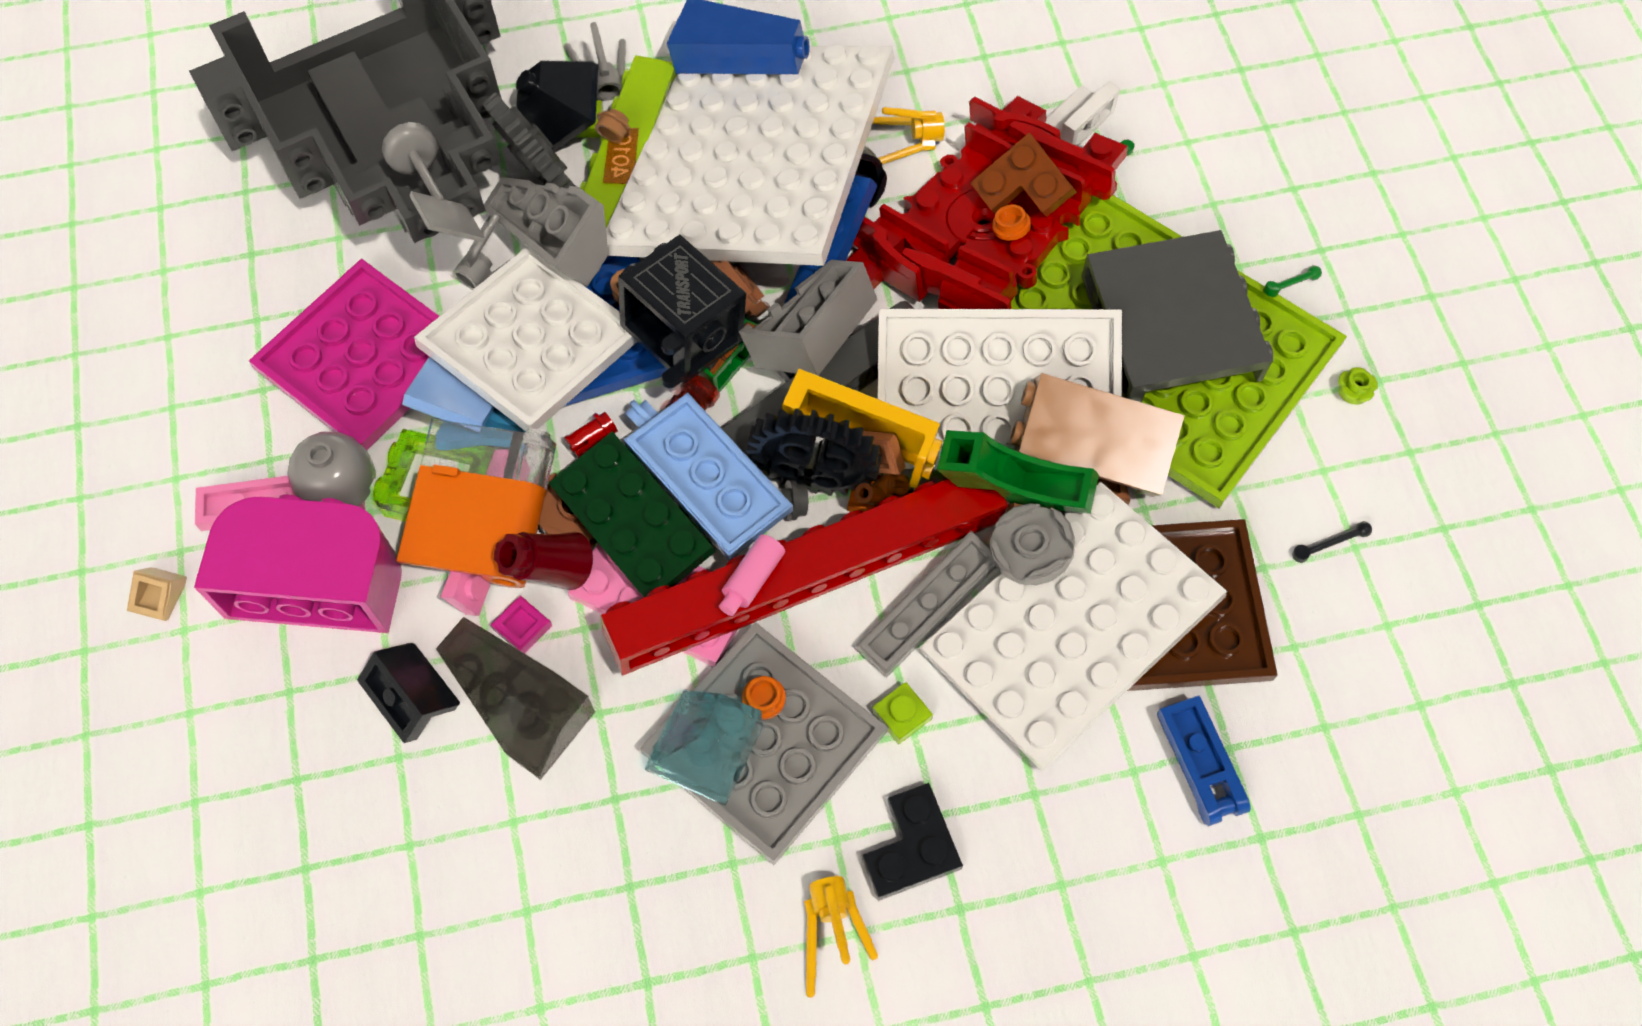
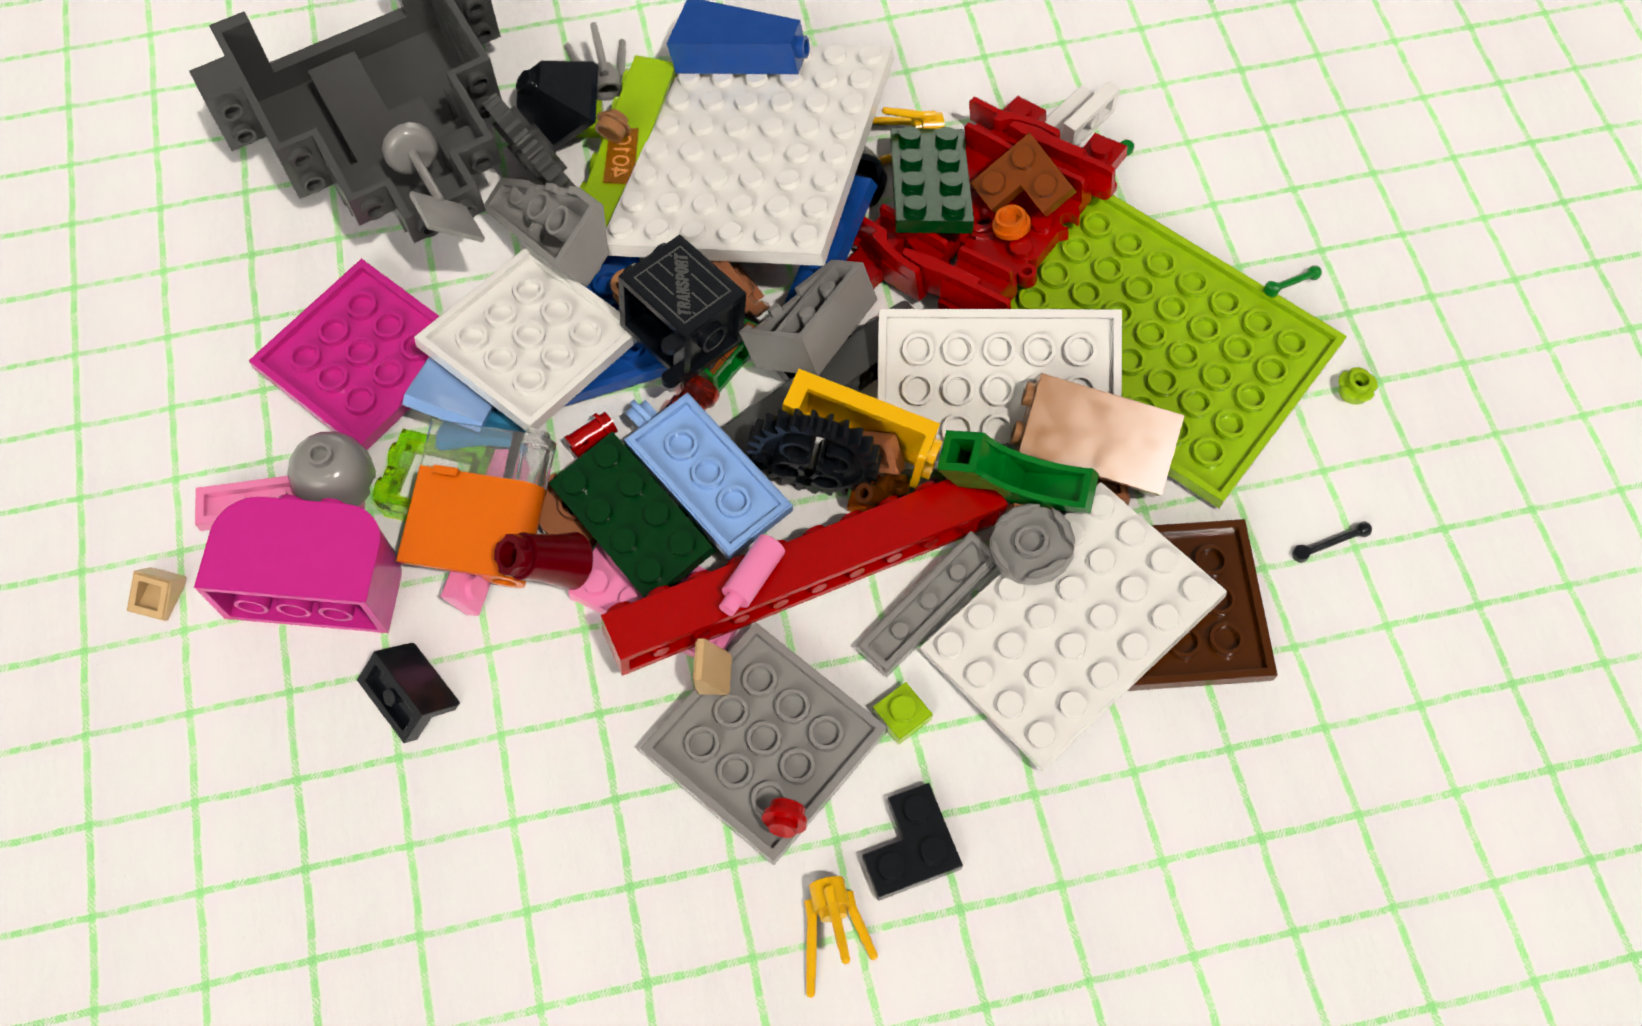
(475, 265): light grey plant -> none
(518, 698): clear smoke wedge -> none
(521, 625): dark pink tile -> none
(706, 744): clear light blue slope -> none
(711, 669): none -> tan slope
(765, 695): orange plate -> none
(785, 817): none -> red plate
(798, 497): dark grey plate -> none
(930, 181): none -> plate
(1180, 312): dark grey panel -> none
(1203, 760): blue plate -> none

